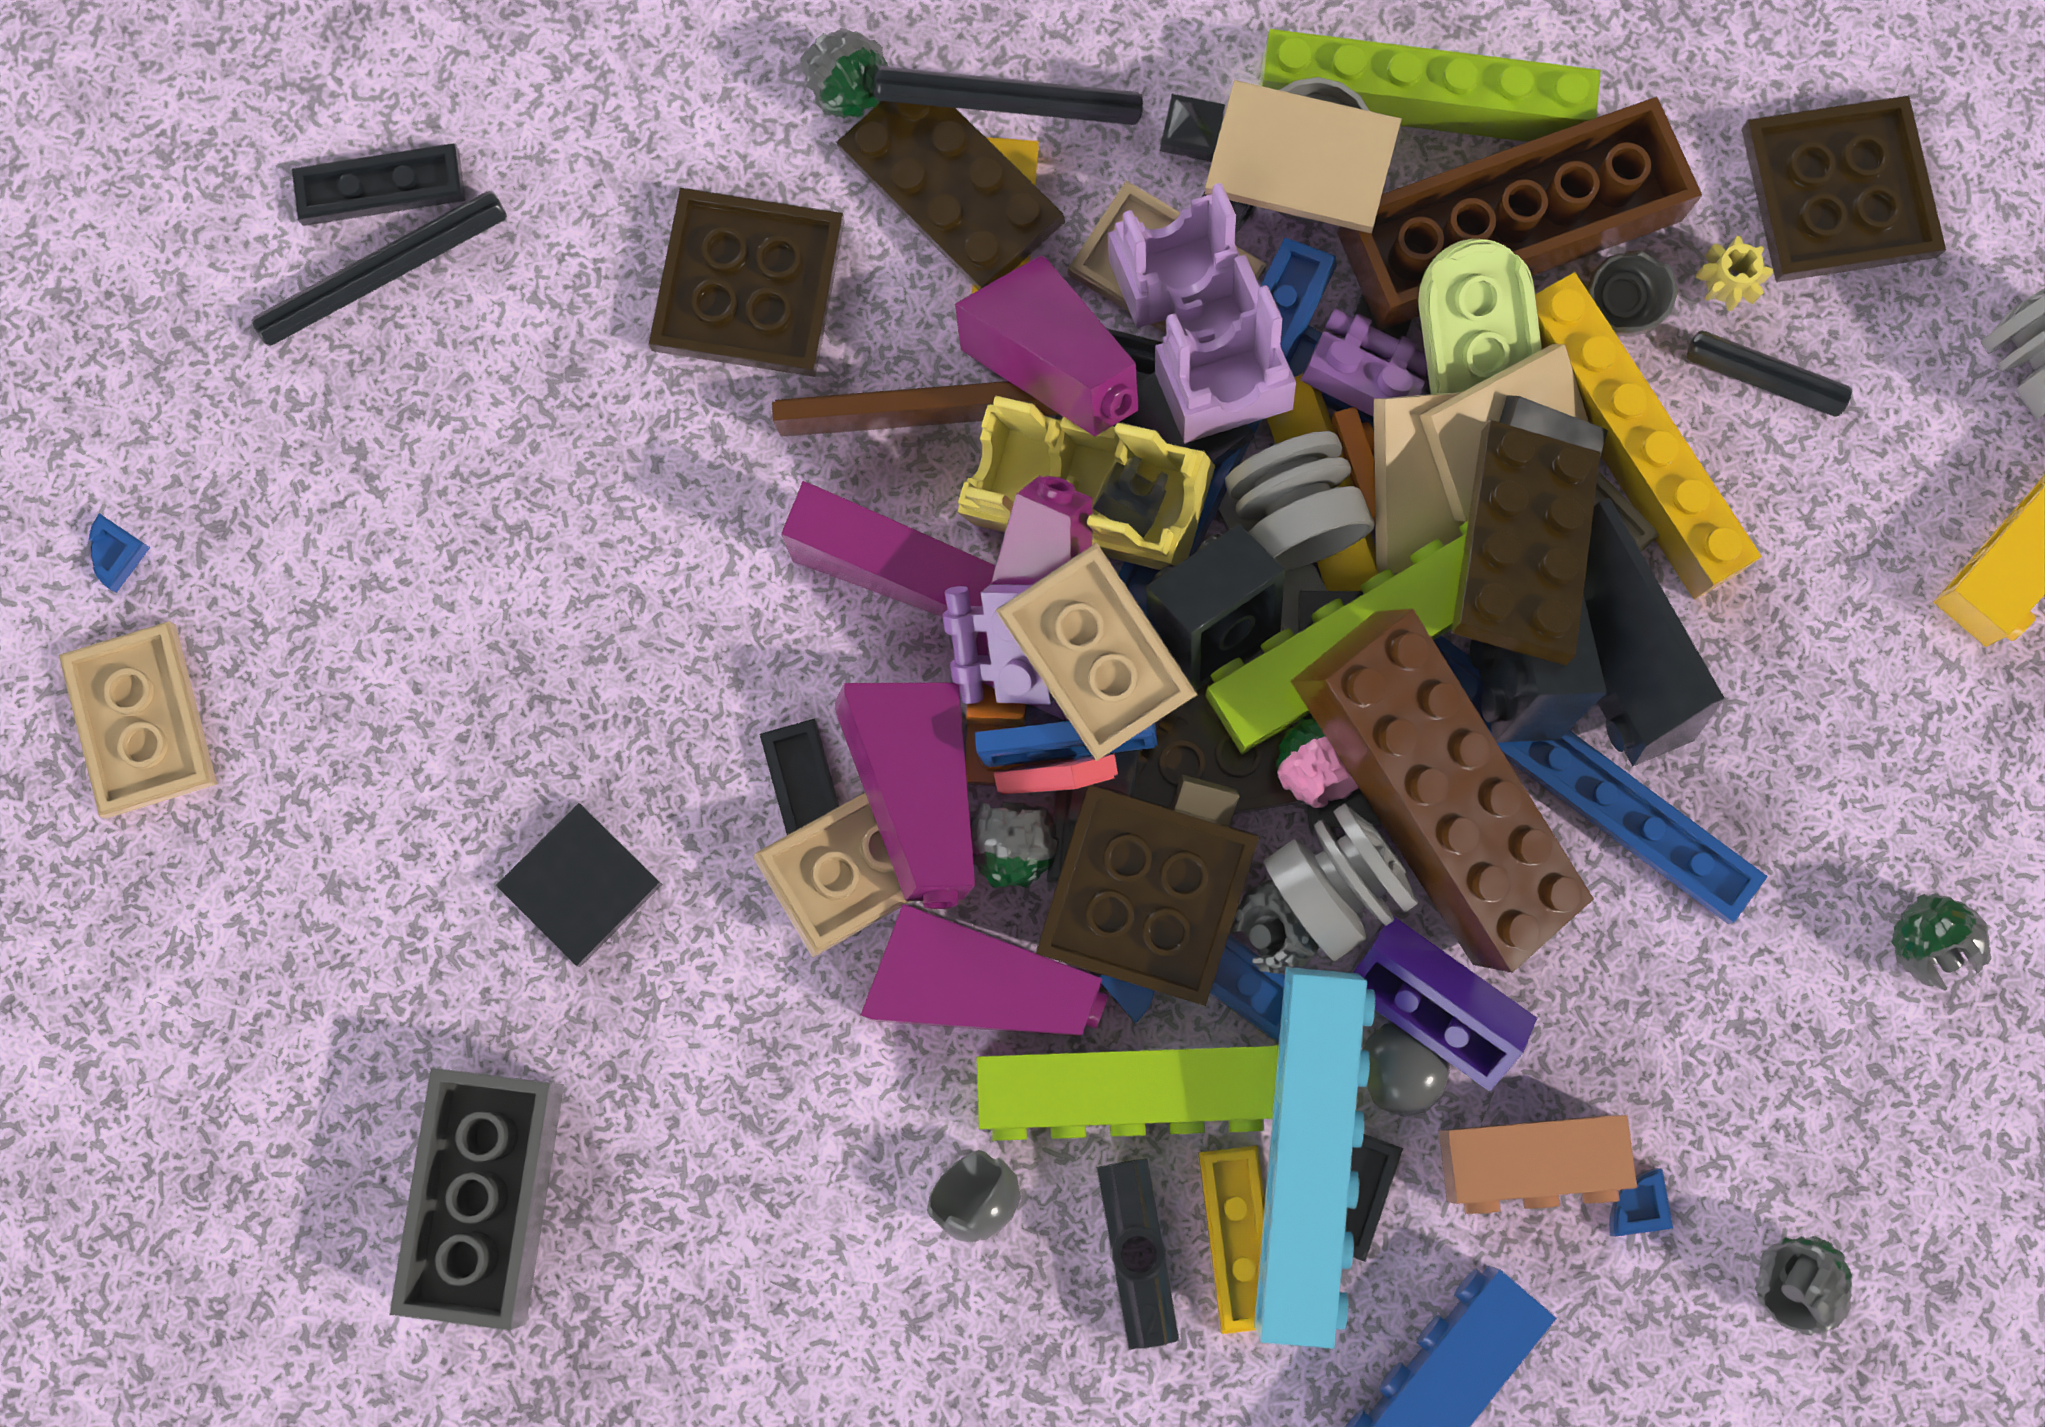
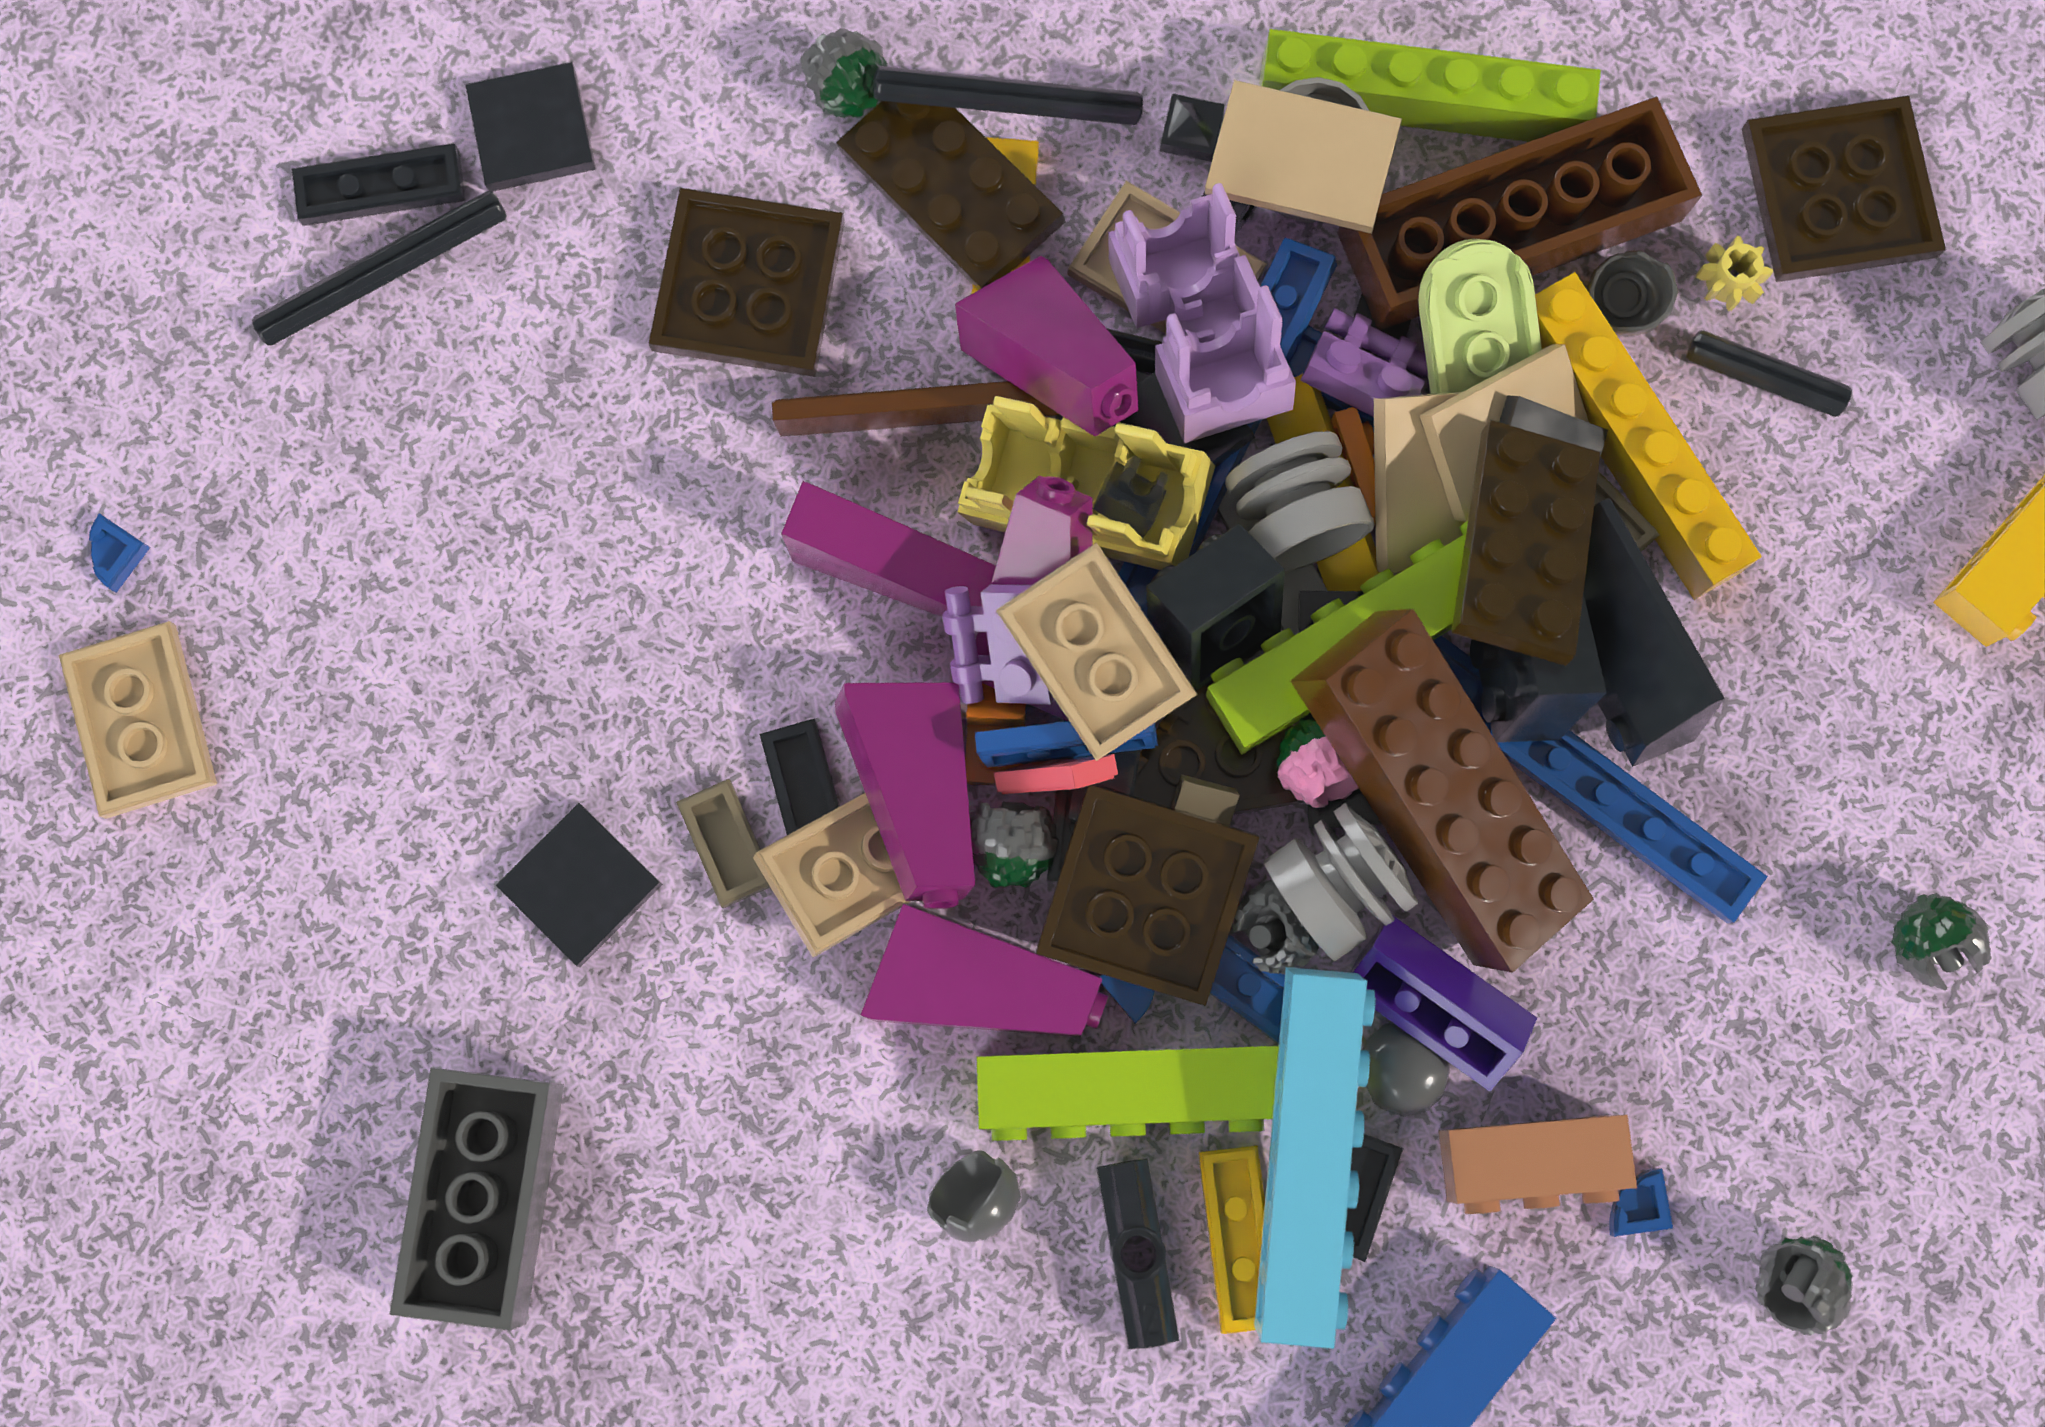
(530, 127): none -> black tile
(724, 842): none -> dark tan tile

